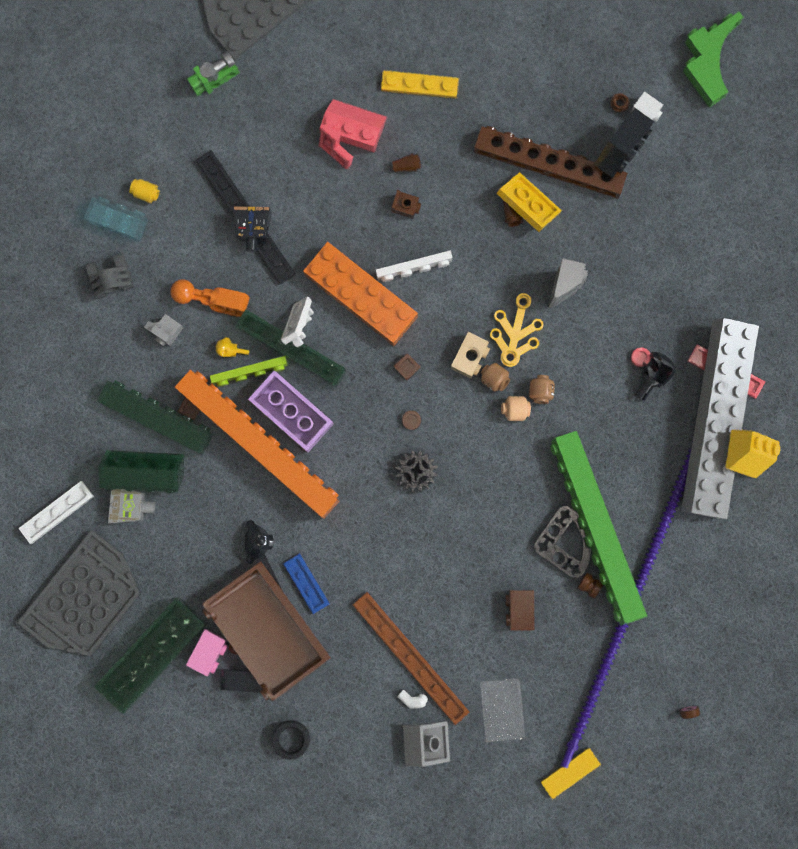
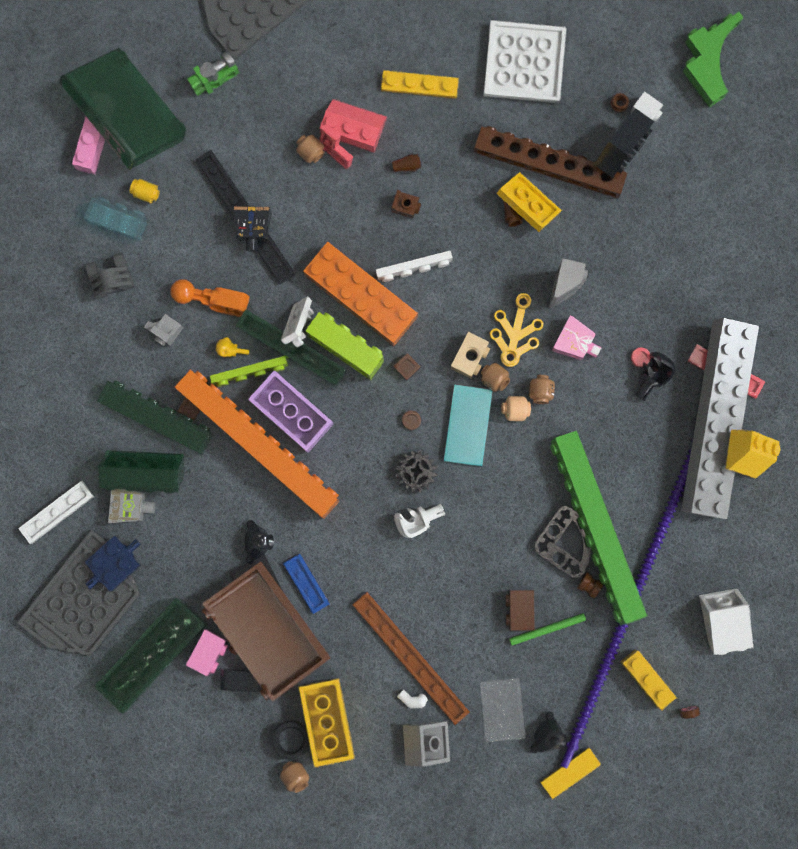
(88, 148): none -> bright pink brick
(112, 563): none -> dark blue plate
(123, 107): none -> clear green windscreen
(294, 777): none -> medium nougat head
(310, 148): none -> medium nougat head
(326, 722): none -> yellow brick
(345, 346): none -> lime brick
(418, 522): none -> white piece
(468, 425): none -> tile
(525, 61): none -> white plate
(547, 629): none -> bright green bar
(548, 736): none -> black rock
(576, 340): none -> bright pink torso
(648, 679): none -> yellow brick
(726, 621): none -> white slope

